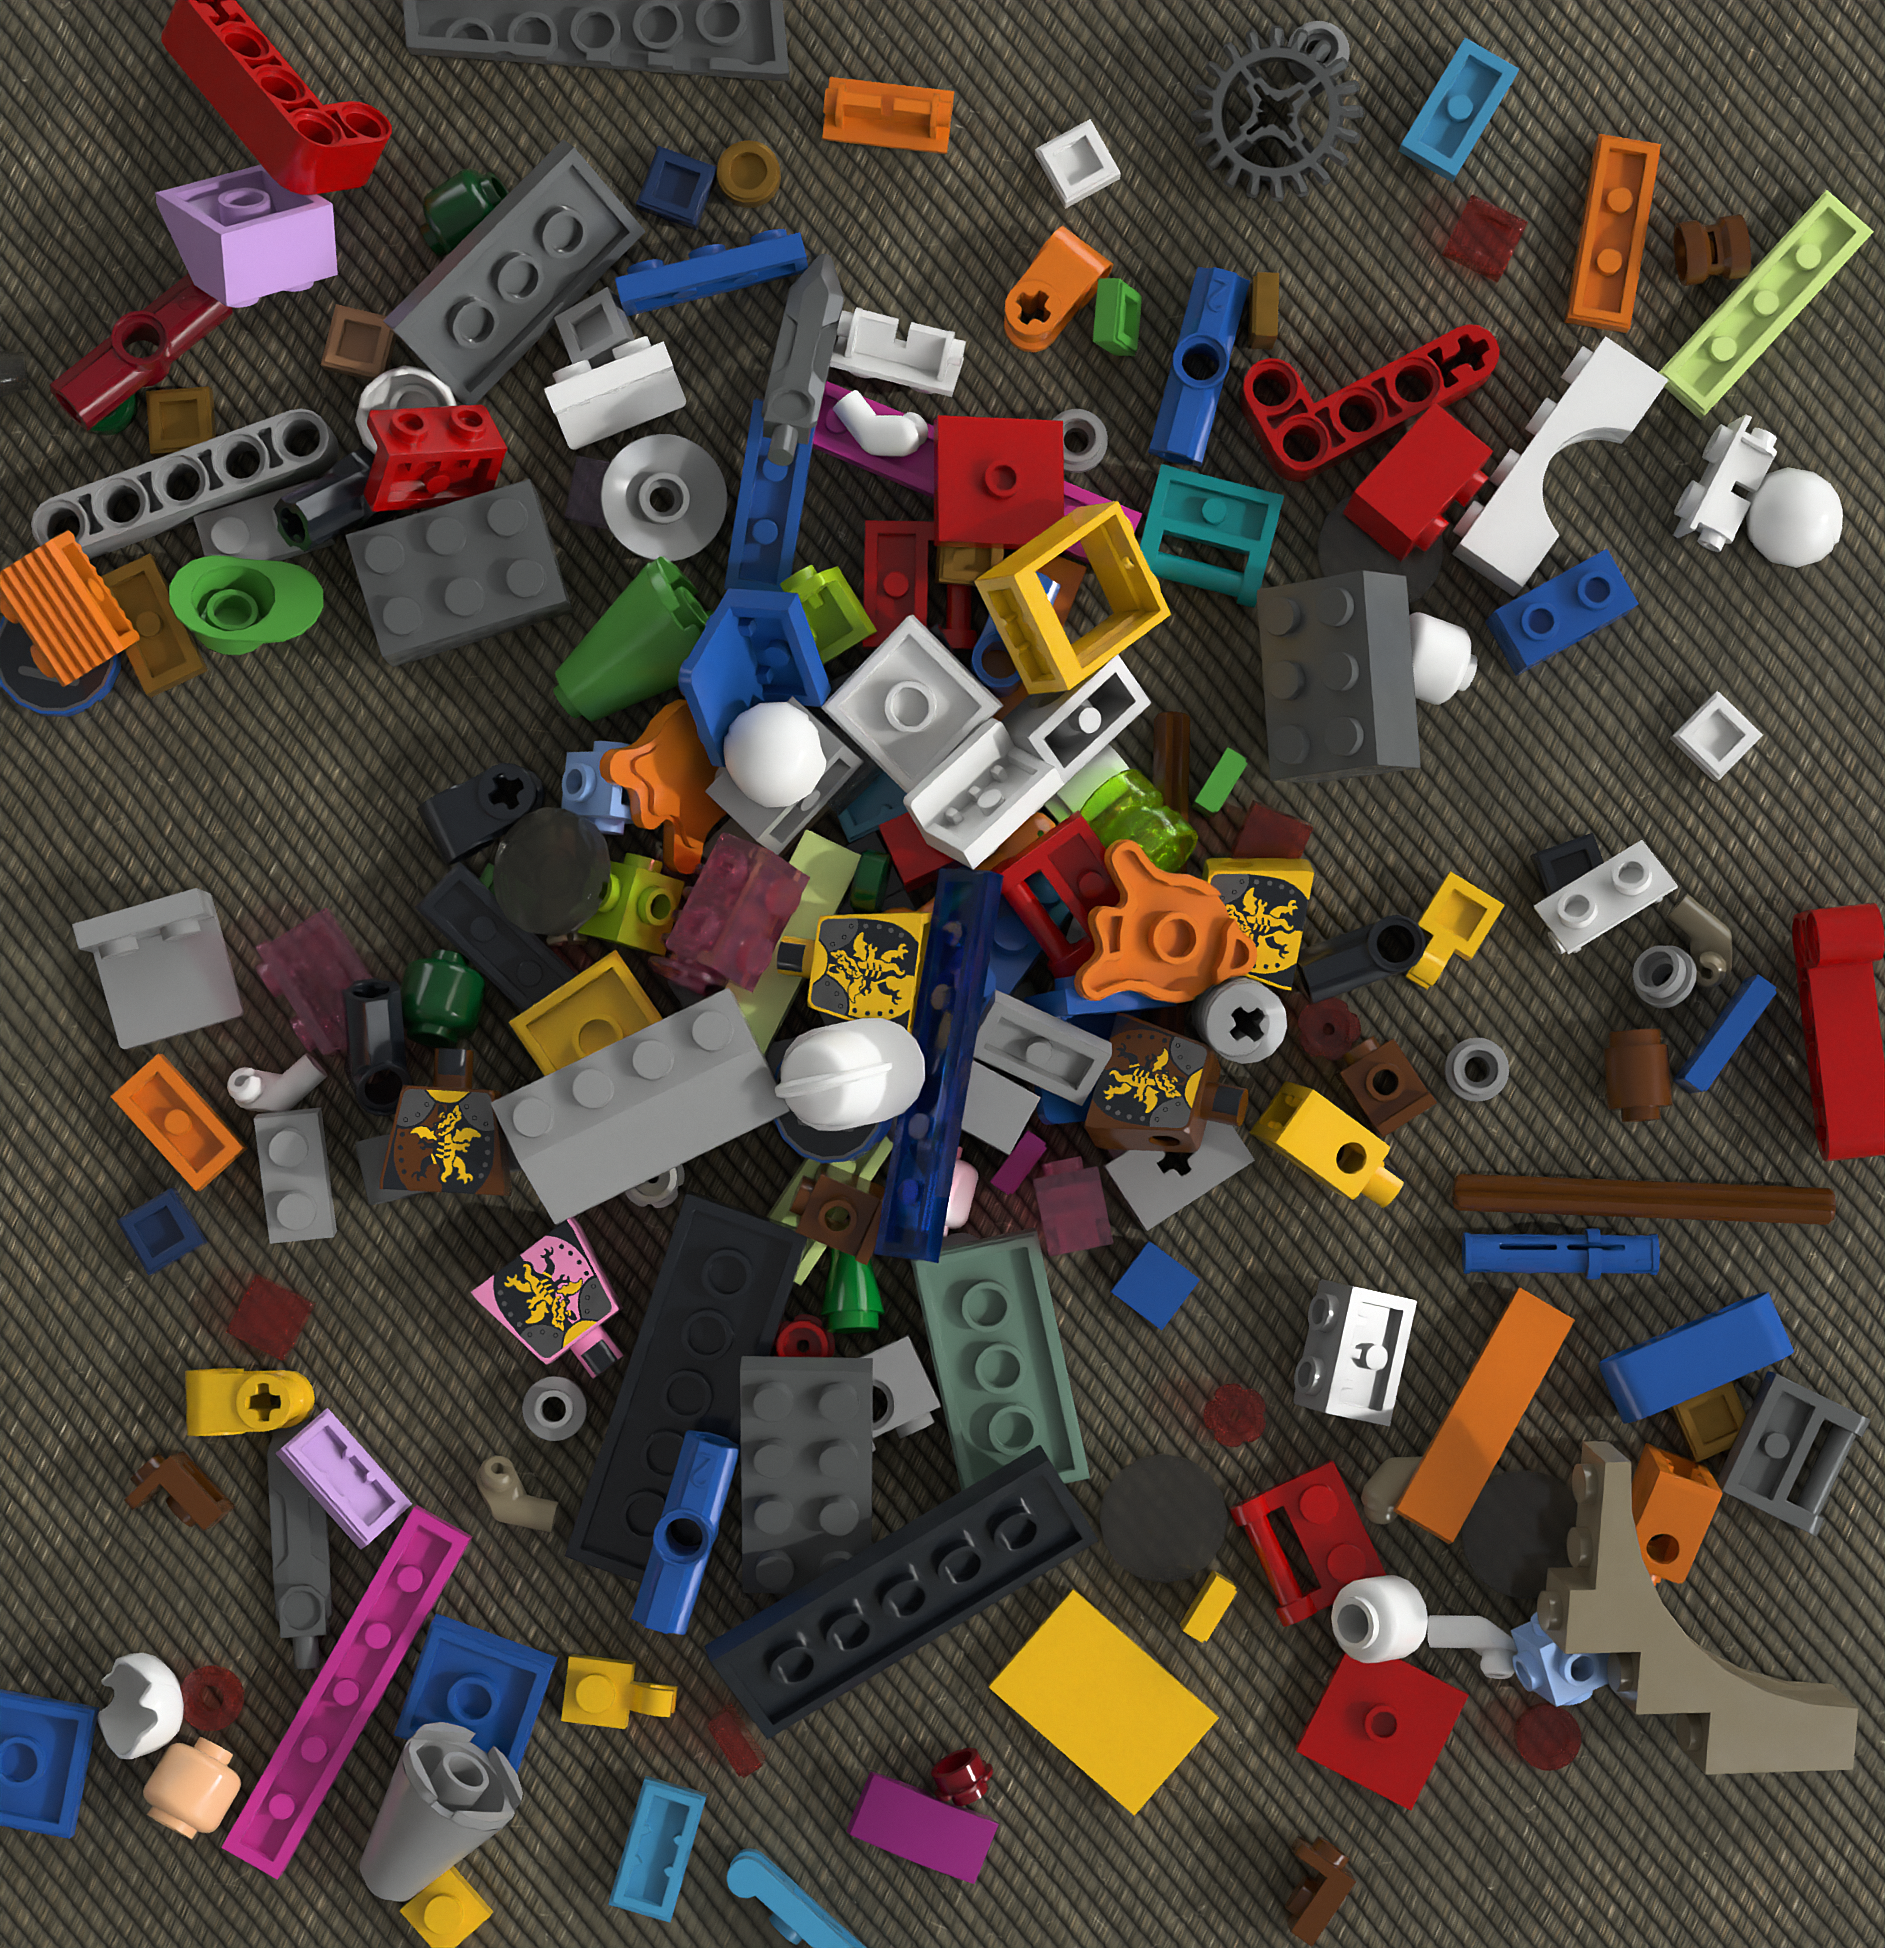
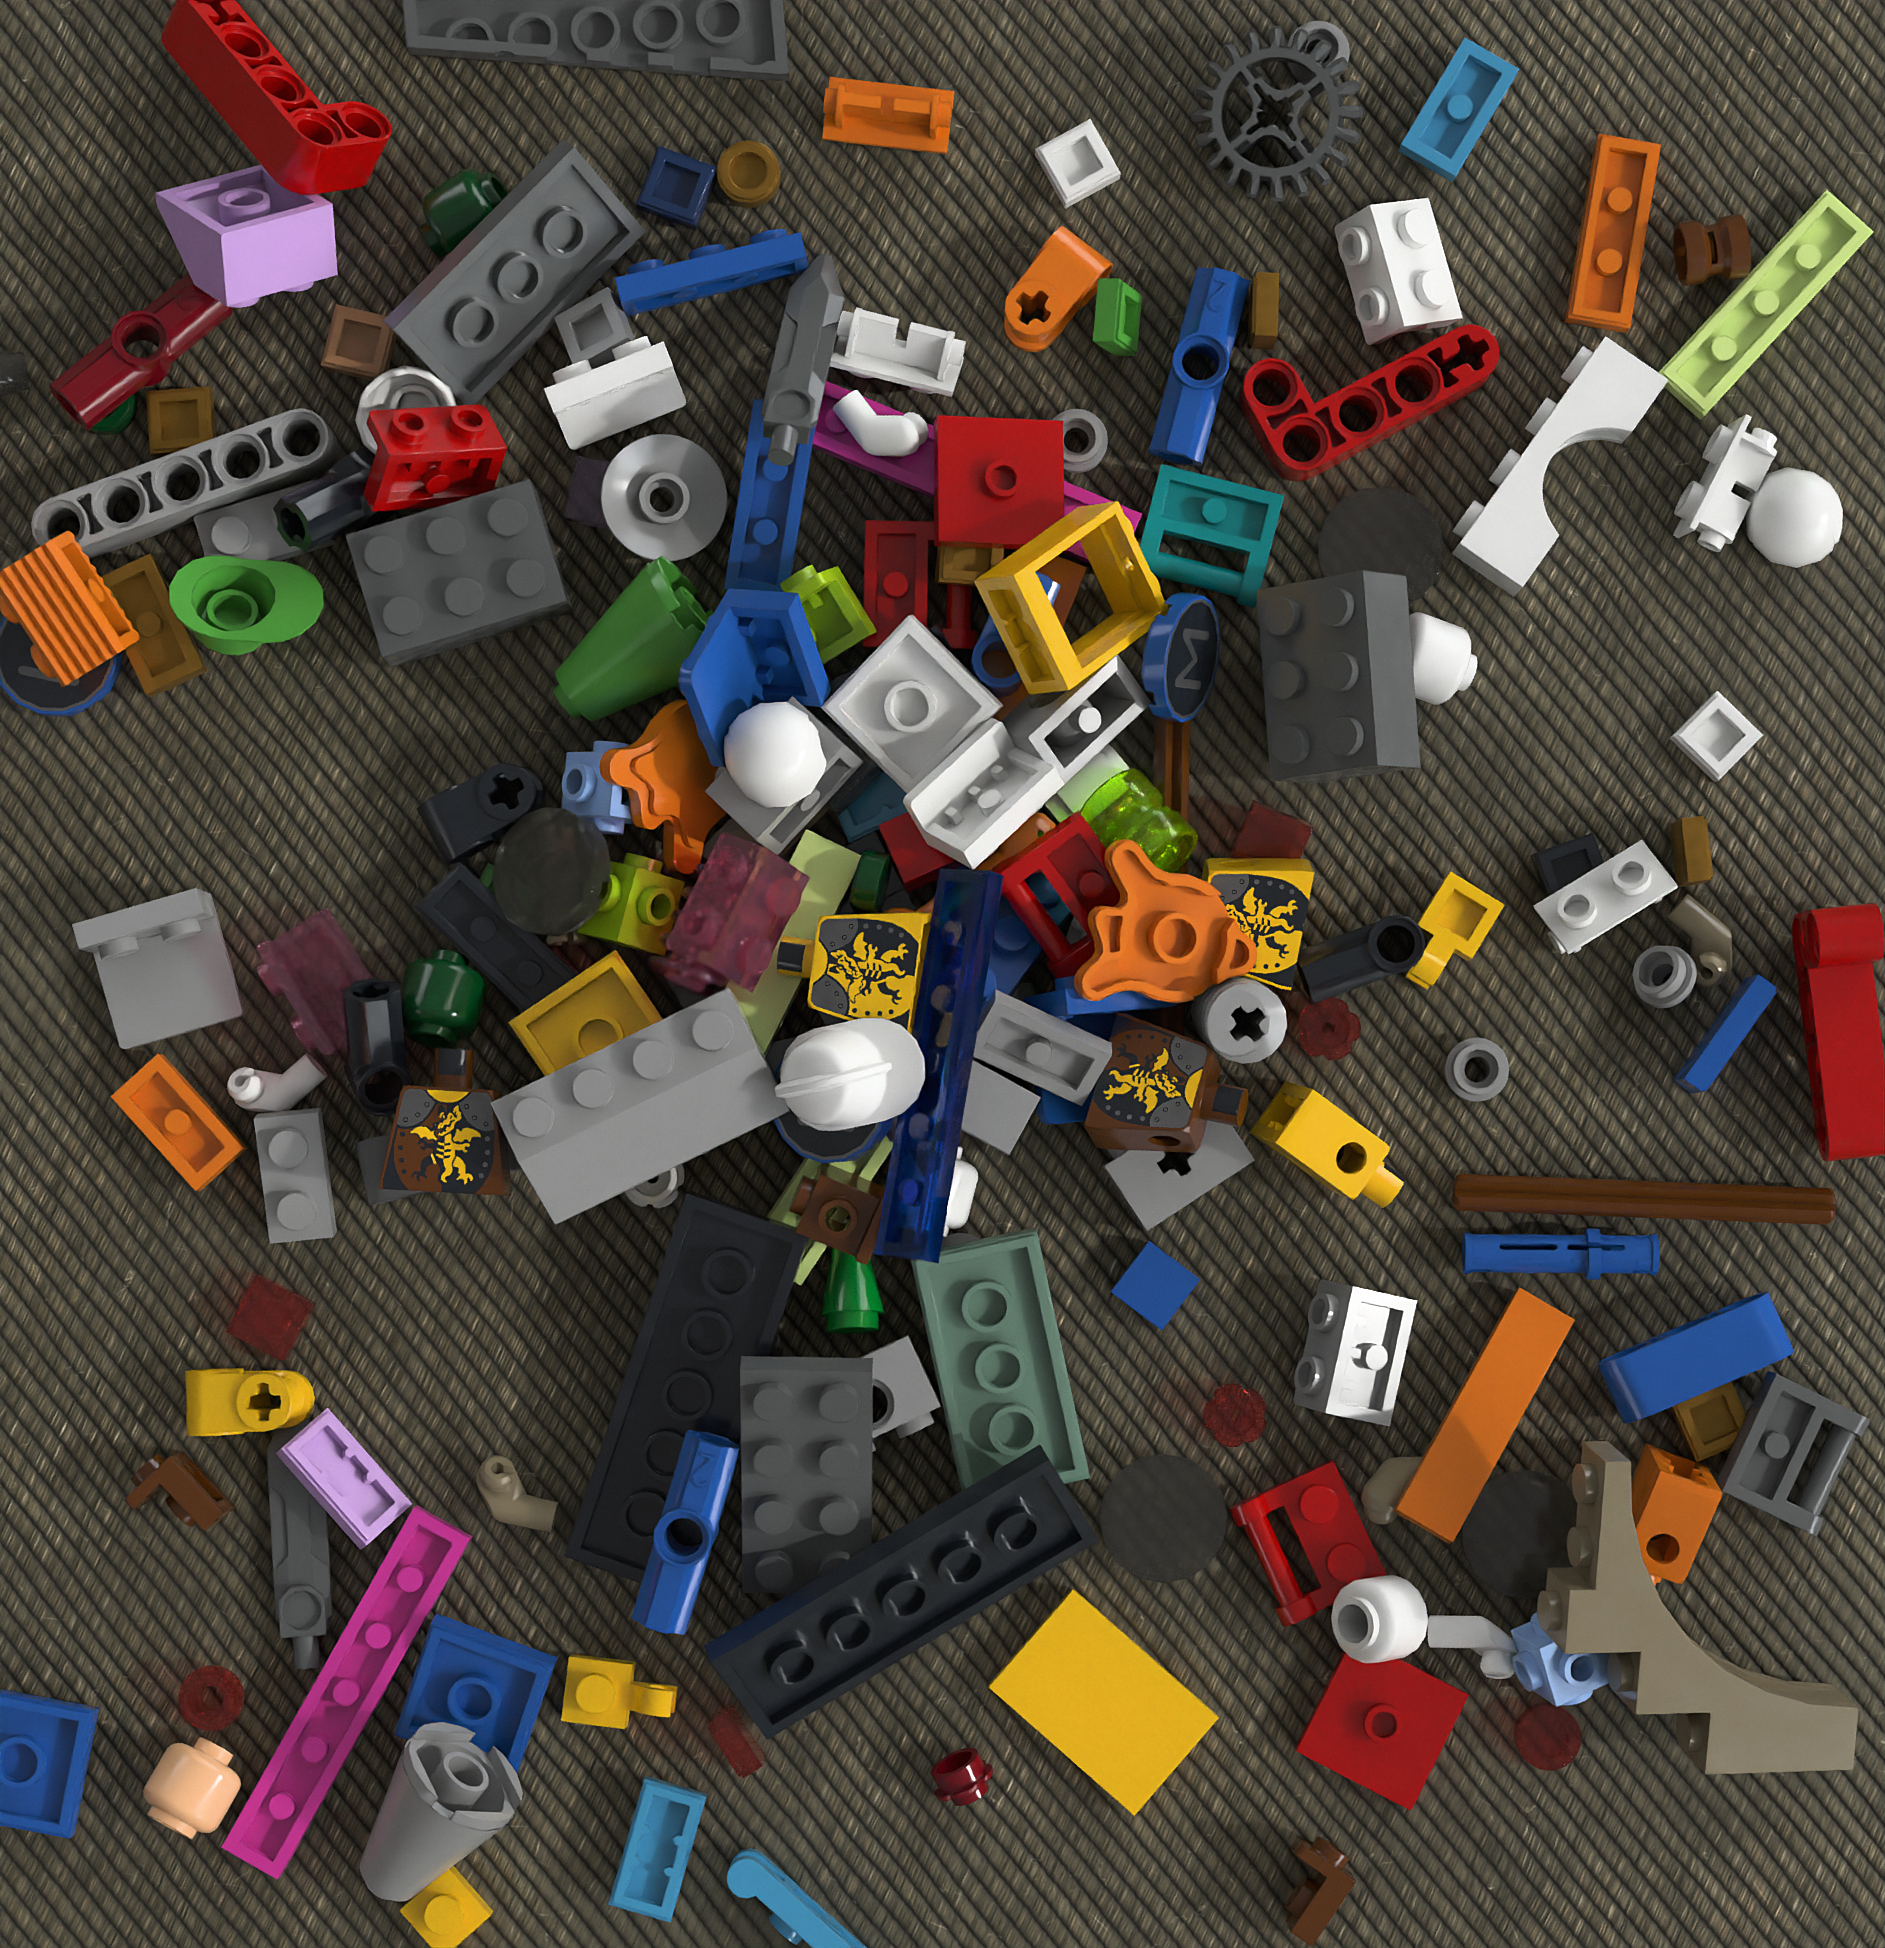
(144, 1706): white hair -> none
(161, 1231): dark blue tile -> none
(557, 1299): torso -> none
(575, 1408): light grey plate -> none
(804, 1328): red plate -> none
(922, 1827): magenta slope -> none
(1018, 1163): magenta tile -> none
(1071, 1207): clear pink brick -> none
(1181, 657): none -> tile
(1208, 1607): yellow tile -> none
(1219, 783): bright green tile -> none
(1379, 1111): reddish brown brick -> none
(1397, 269): none -> white bracket
(1419, 482): red brick -> none
(1484, 238): clear red tile -> none
(1561, 612): blue brick -> none
(1637, 1074): reddish brown brick -> none
(1691, 851): none -> pearl gold tile

